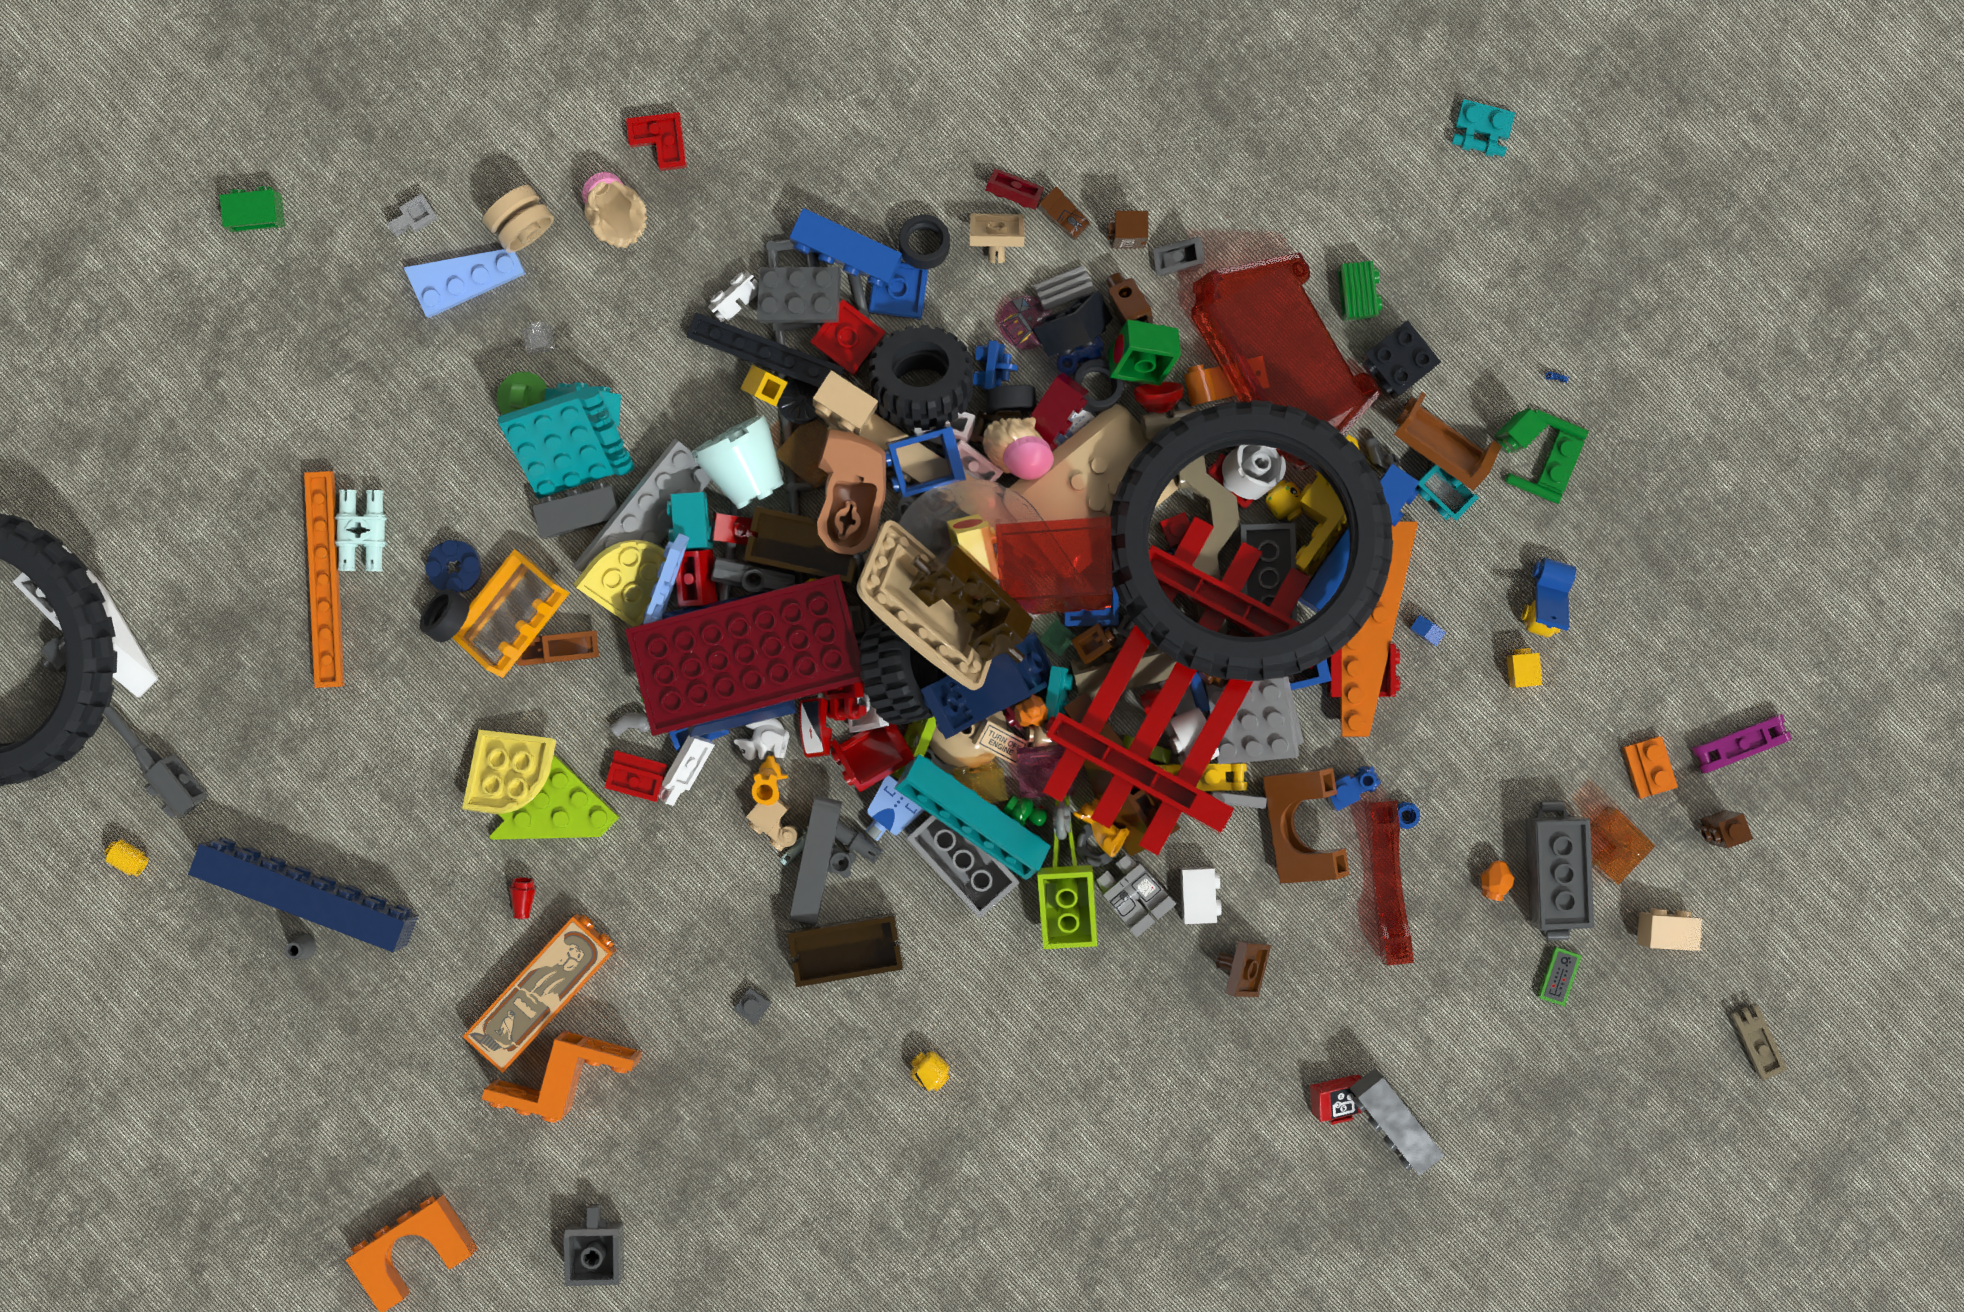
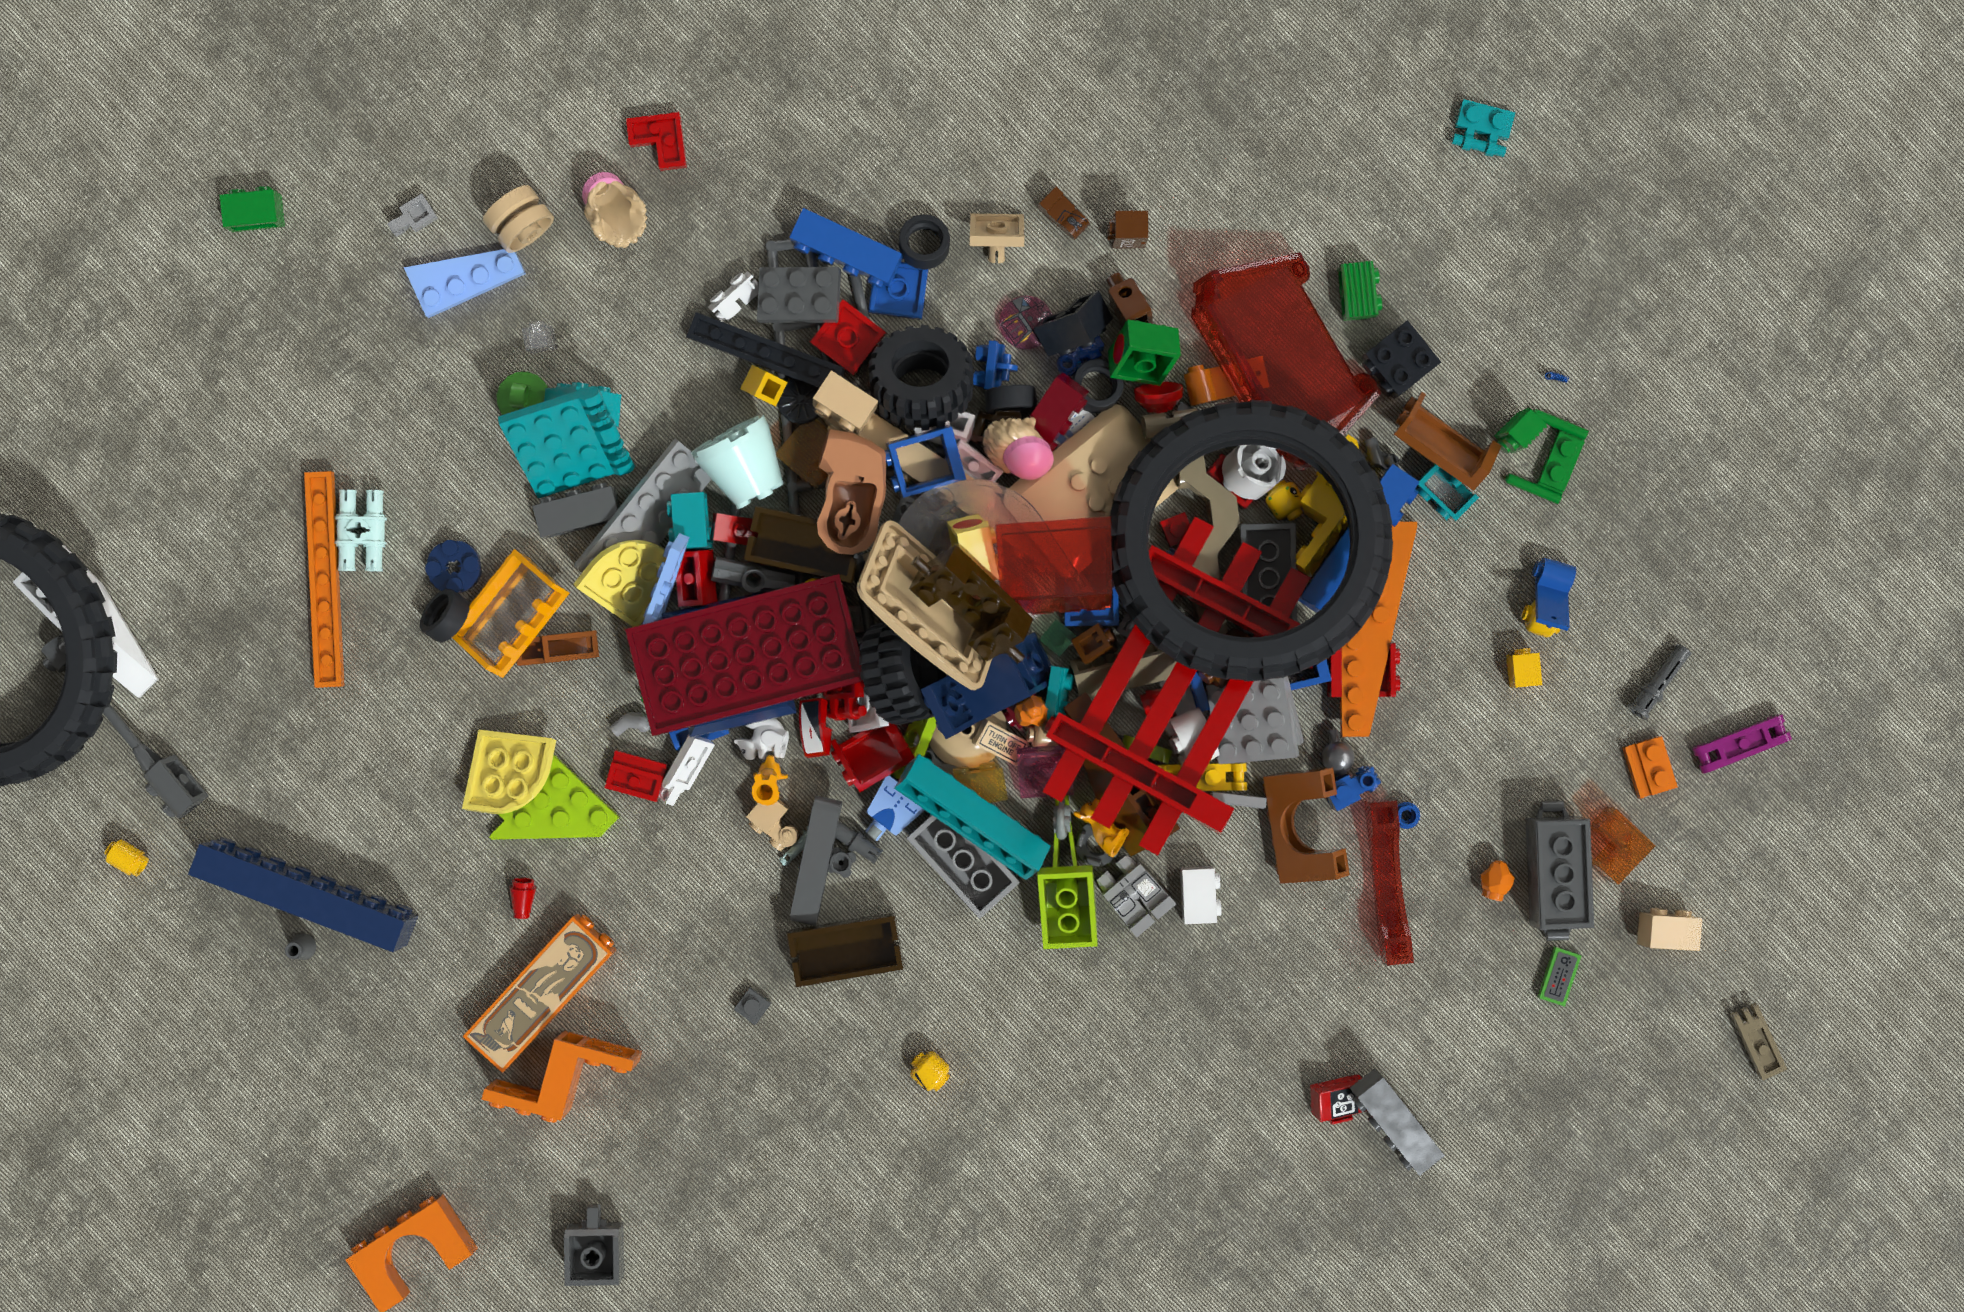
(1015, 189): dark red plate -> none
(1023, 808): green animal -> none
(1062, 285): light grey tile -> none
(1179, 257): dark grey slope -> none
(1245, 968): reddish brown tile -> none
(1337, 754): none -> flat silver piece
(1427, 630): blue piece -> none
(1652, 692): none -> dark grey pin
(1725, 829): reddish brown brick -> none

